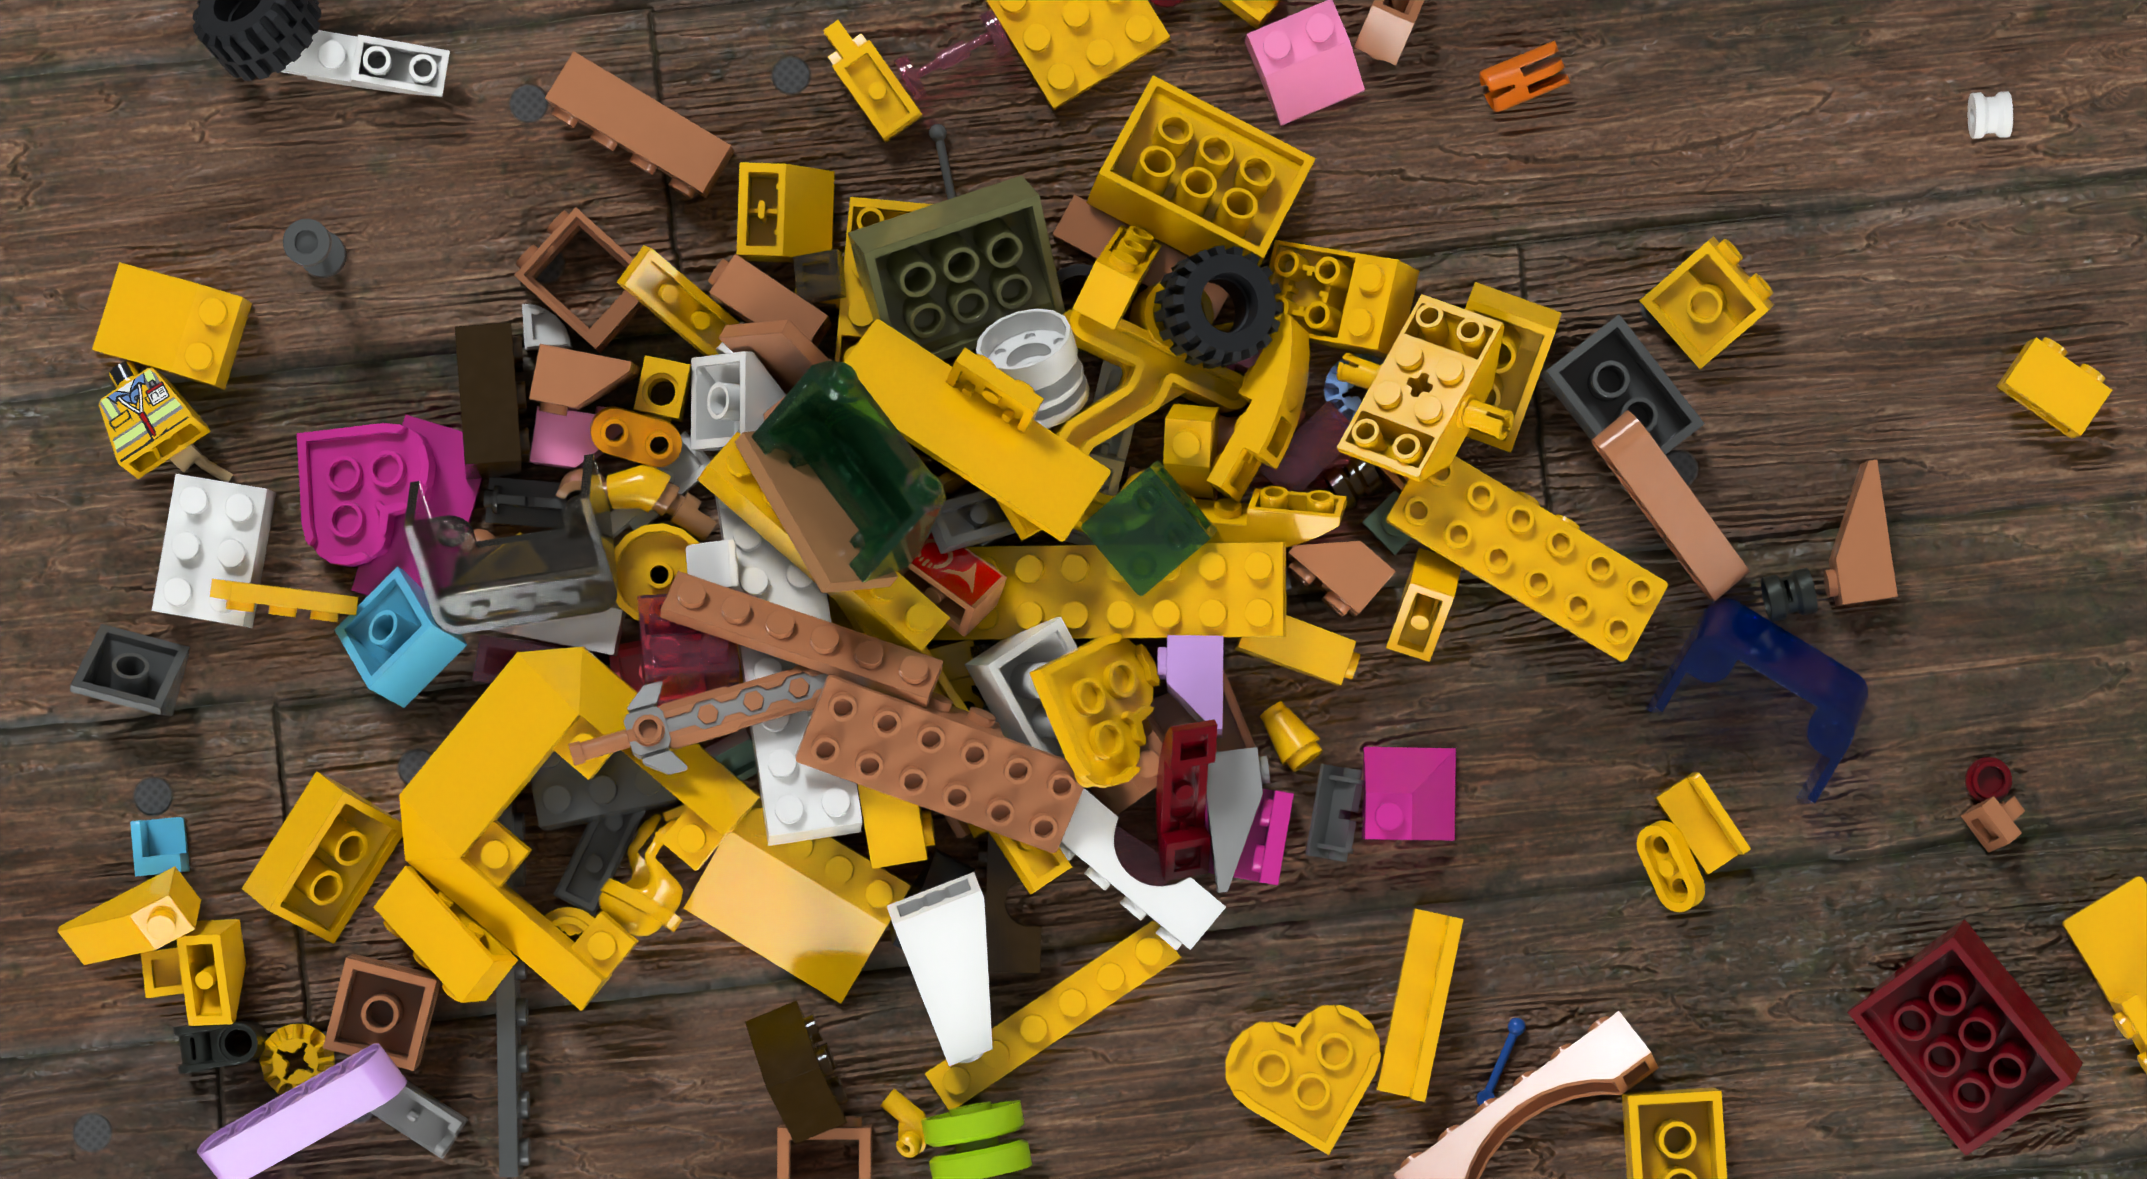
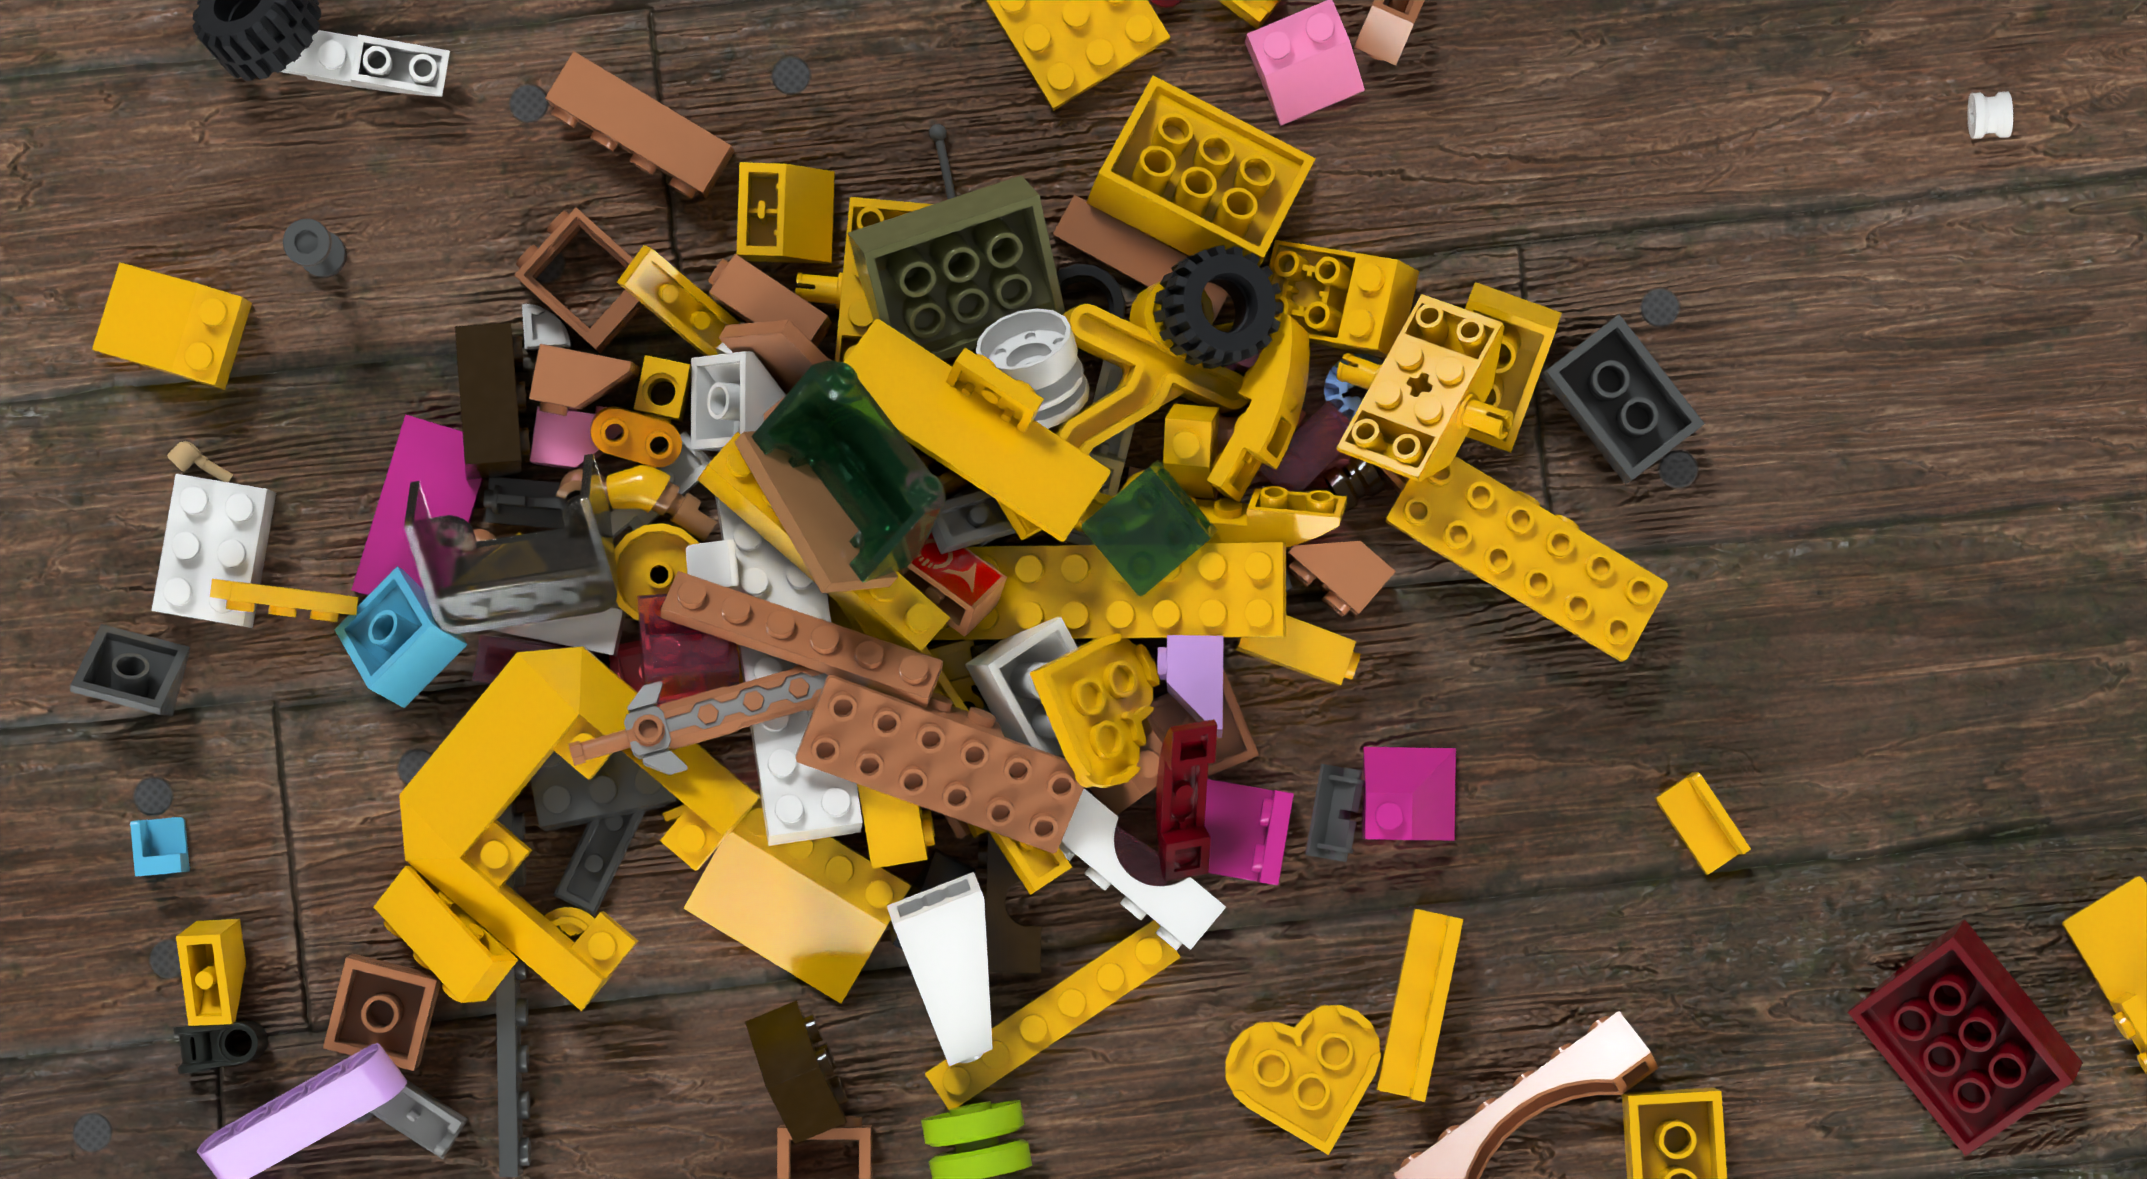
(135, 920): yellow slope -> none
(147, 419): torso -> none
(162, 973): yellow plate -> none
(291, 1039): yellow gear -> none
(324, 858): yellow slope -> none
(356, 486): dark pink plate -> none
(650, 894): yellow hair -> none
(736, 754): sand green plate -> none
(820, 276): clear smoke tile -> none
(871, 82): yellow hinge -> none
(909, 1117): yellow arm -> none
(953, 54): clear pink wheel -> none
(1117, 275): yellow slope -> none
(1231, 805): light grey slope -> none
(1291, 737): yellow cone -> none
(1386, 534): sand green plate -> none
(1424, 605): yellow slope -> none
(1509, 83): orange arm -> none
(1516, 1028): blue hinge -> none
(1670, 505): nougat beam -> none
(1670, 866): yellow plate -> none
(1708, 301): yellow plate -> none
(1734, 633): clear blue windscreen -> none
(1789, 594): pearl dark grey wheel -> none
(1862, 551): nougat slope -> none
(1988, 778): dark red plate -> none
(1994, 822): nougat tile -> none
(2055, 386): yellow brick -> none

